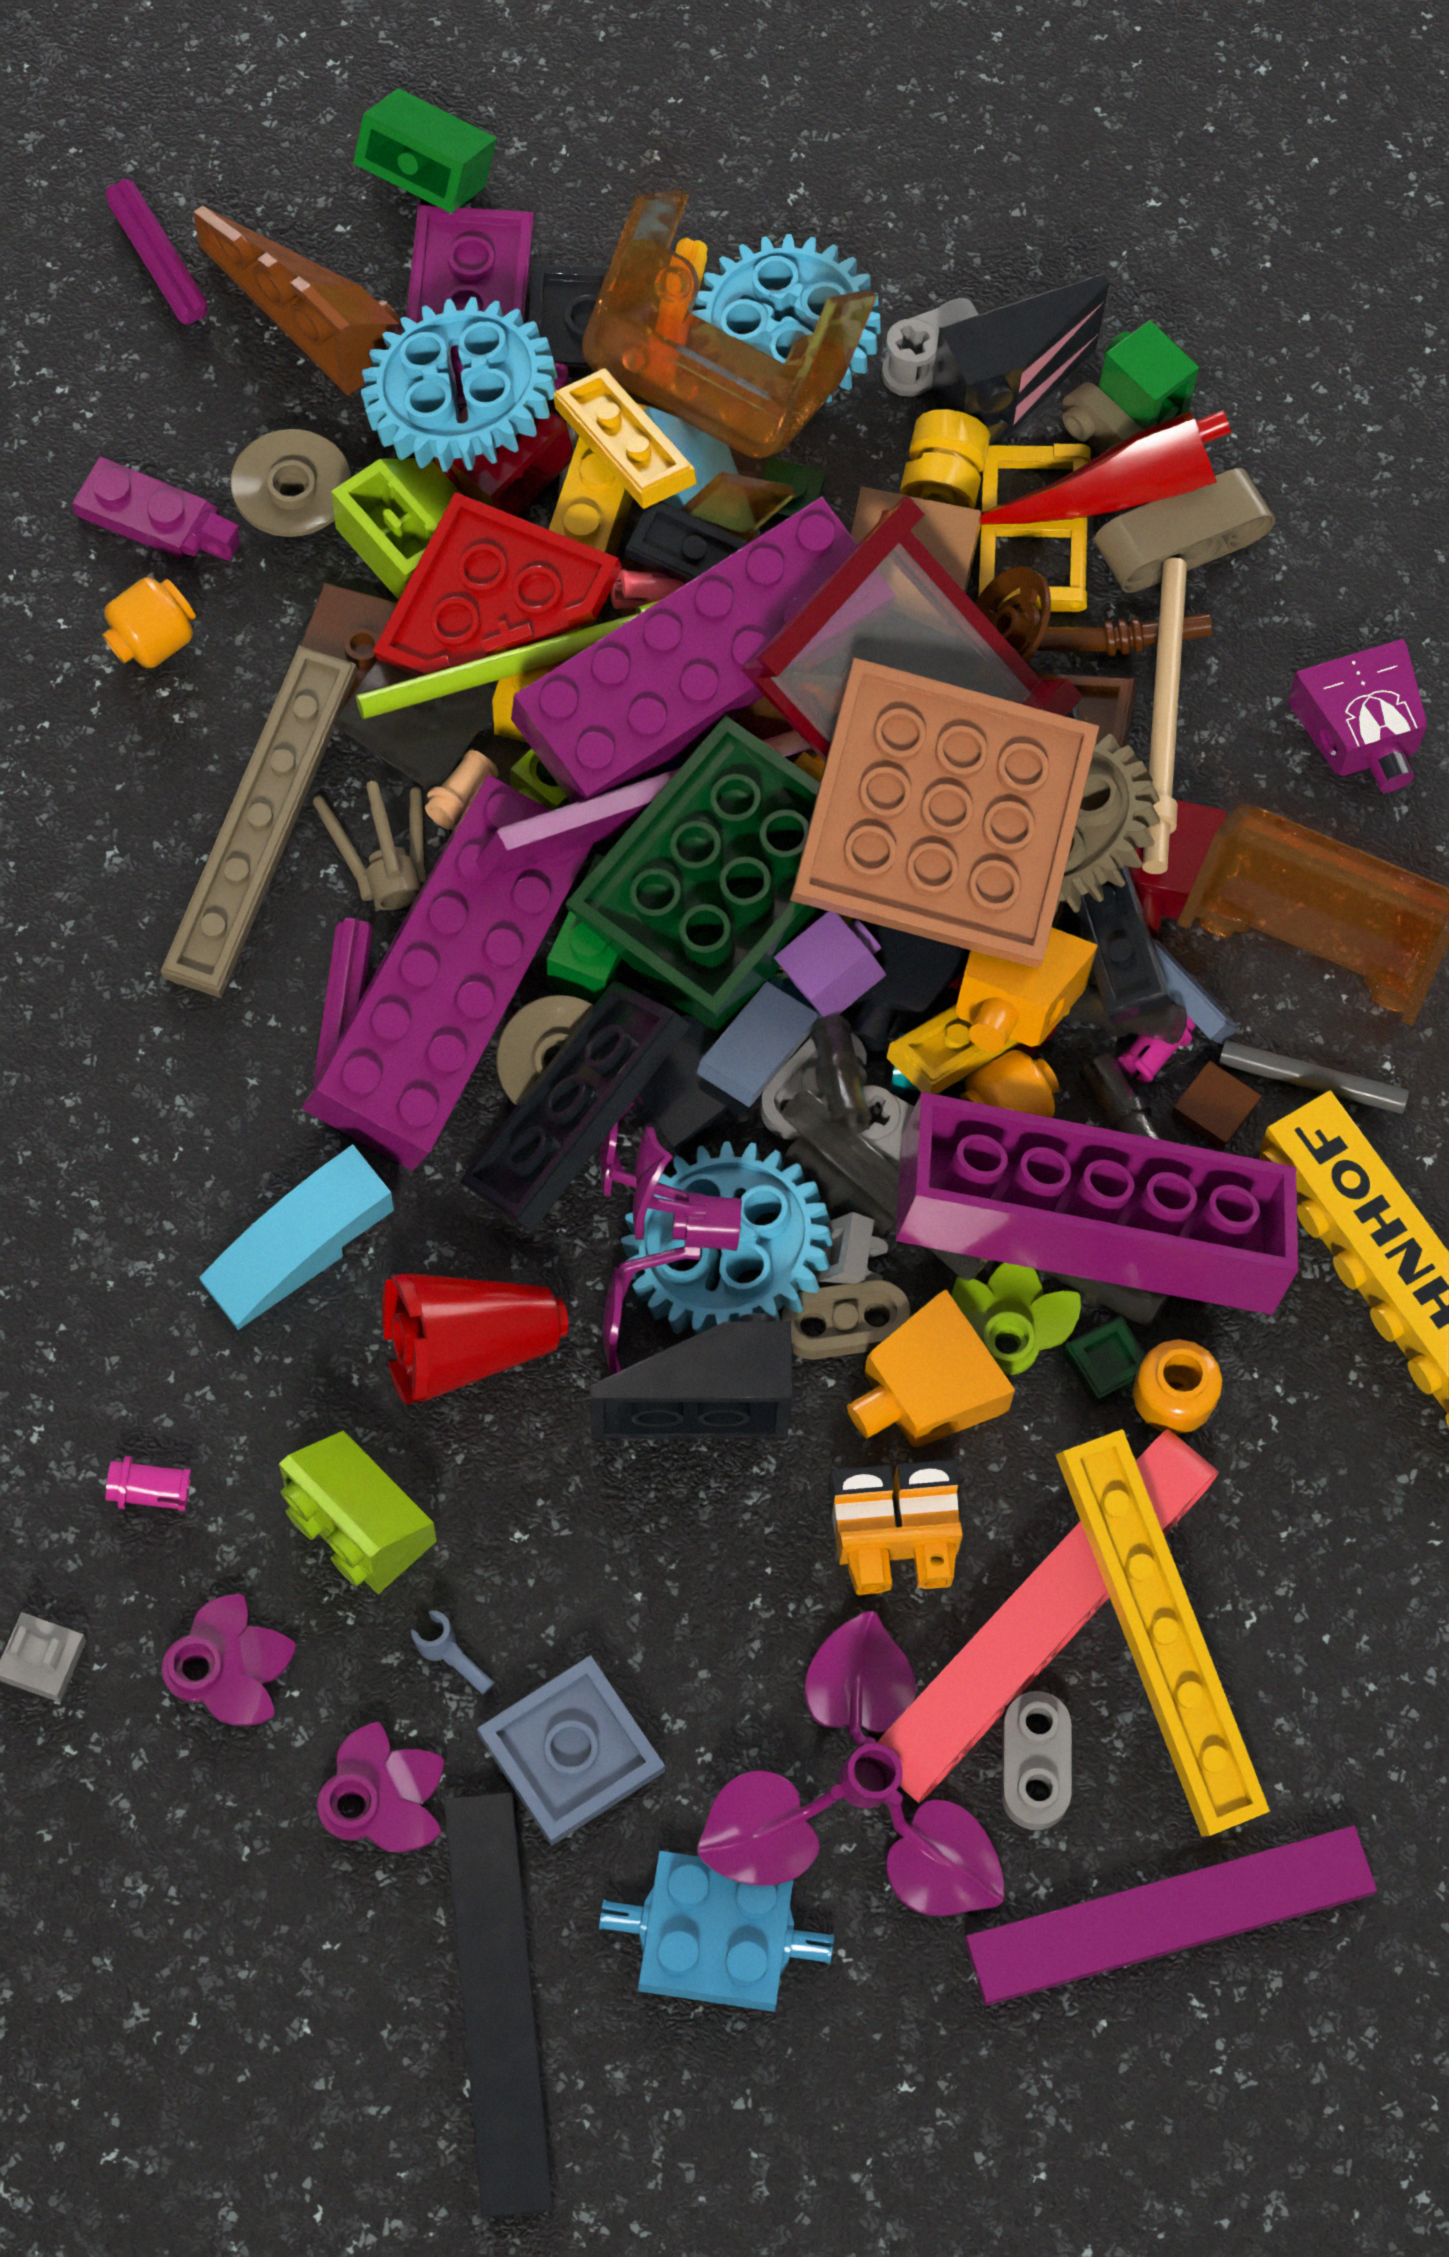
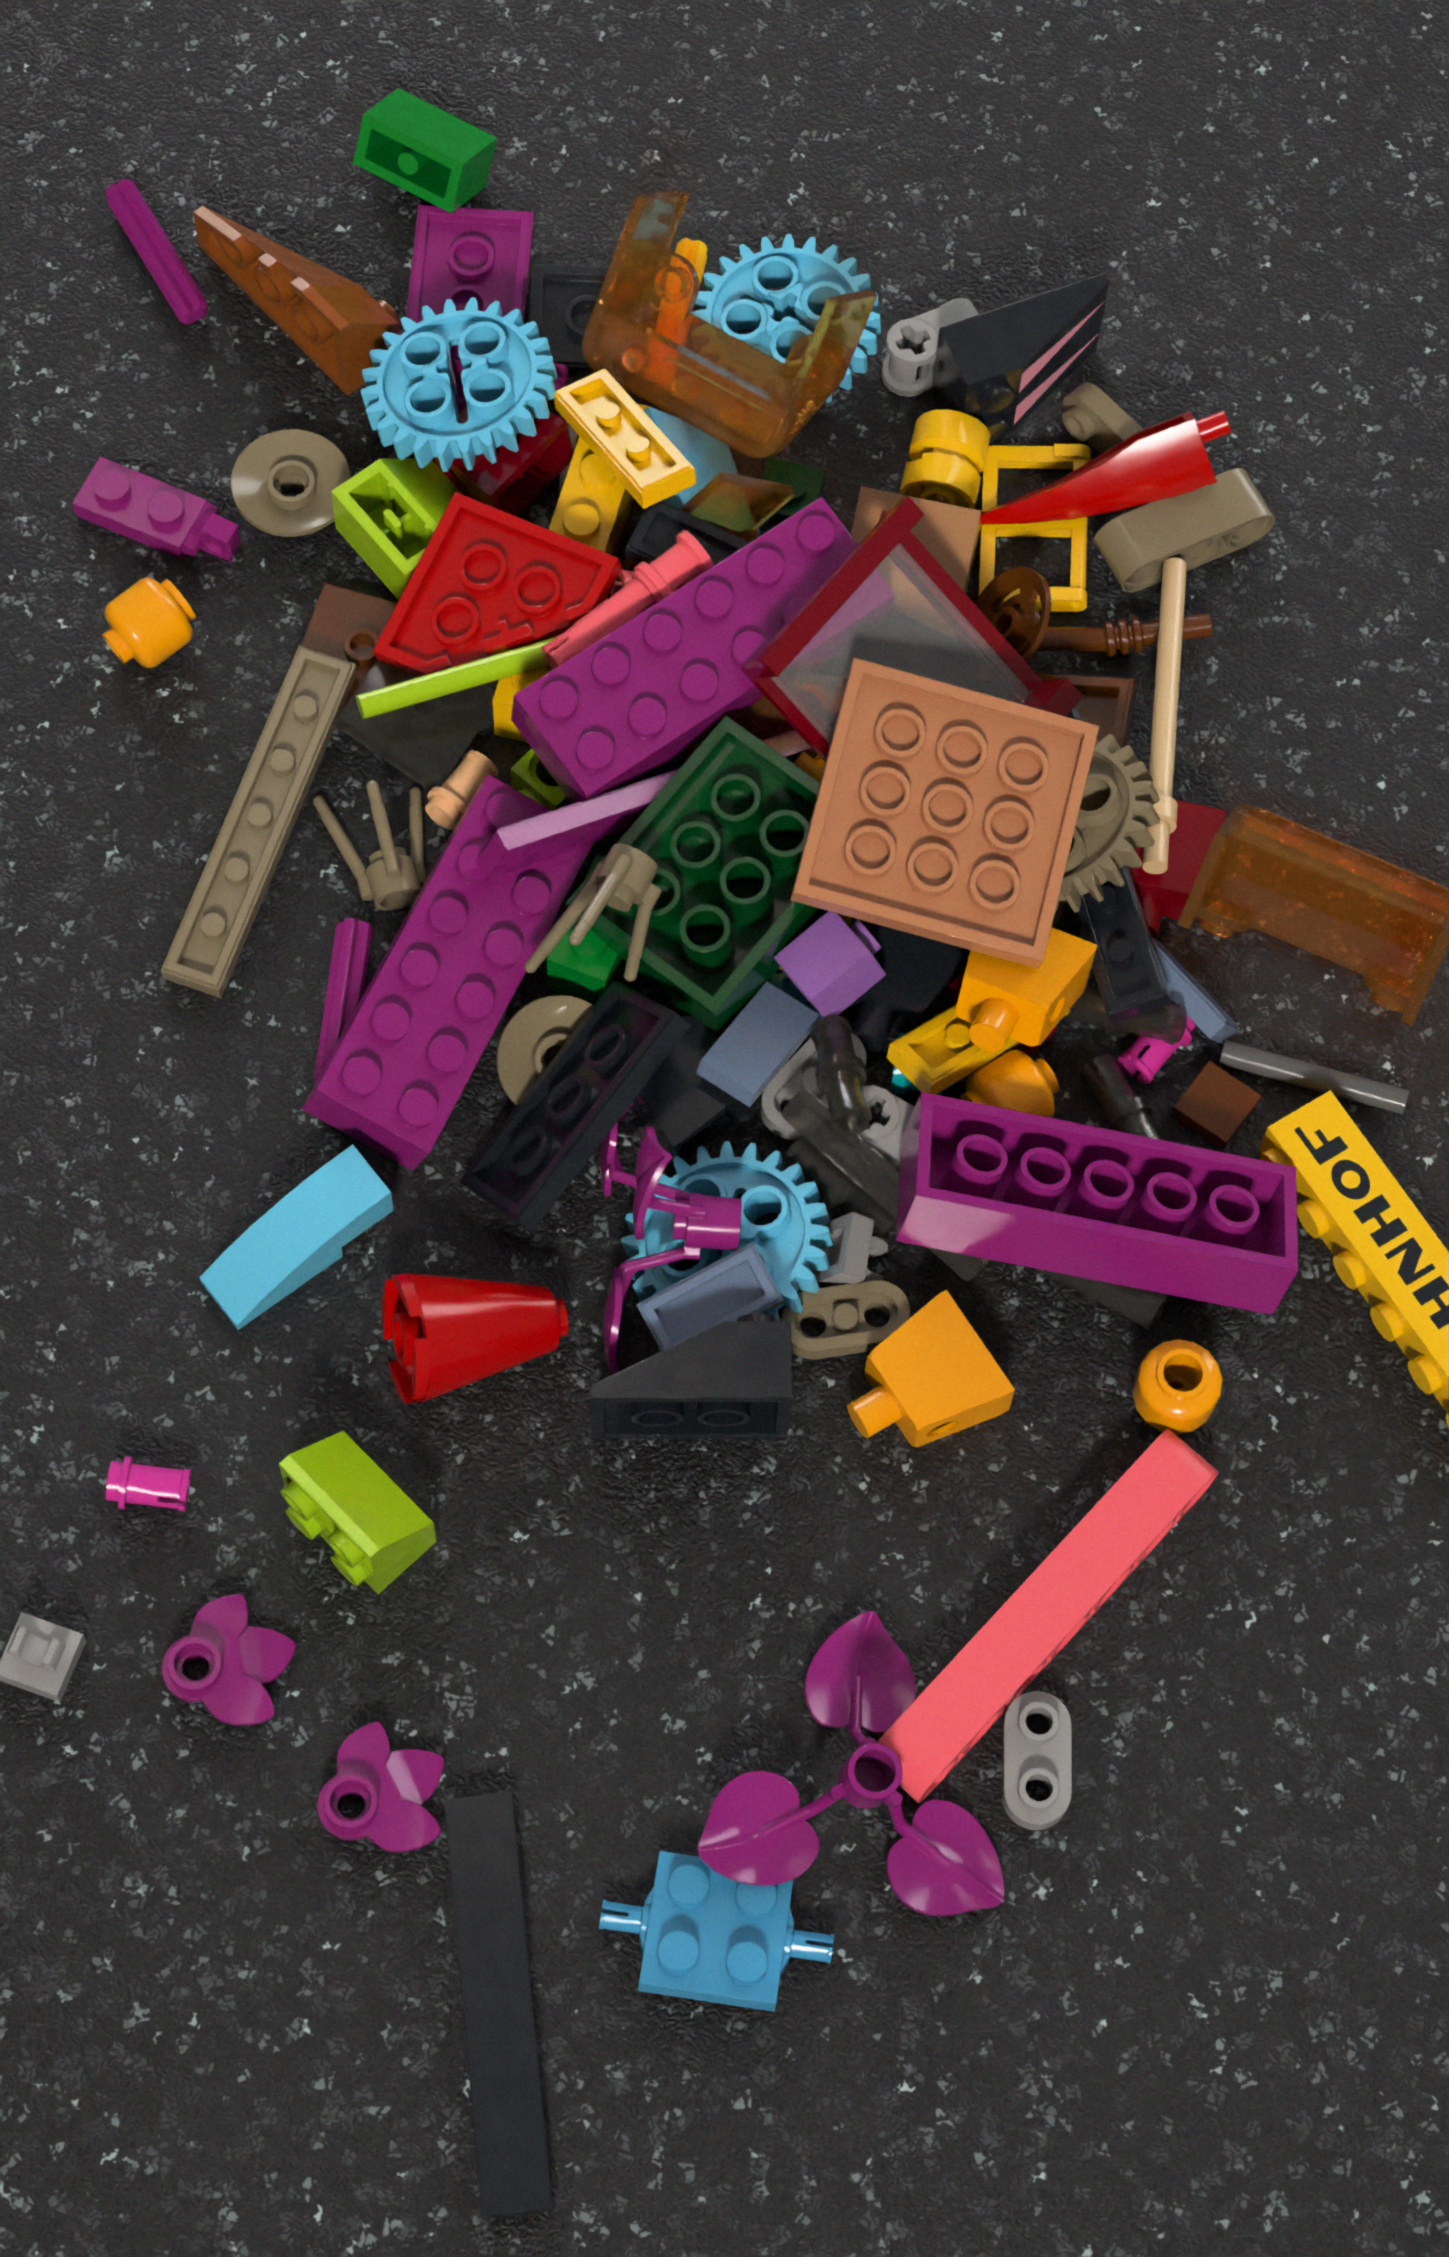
(447, 1649): sand blue hand -> none
(571, 1750): sand blue plate -> none
(618, 883): none -> dark tan plant
(648, 586): none -> coral pin
(711, 1296): none -> sand blue tile
(925, 1519): light orange hips -> none
(1017, 1309): lime plate -> none
(1105, 1359): dark green tile -> none
(1148, 376): green brick -> none
(1162, 1633): yellow plate -> none
(1169, 1915): magenta tile -> none
(1363, 712): magenta torso -> none

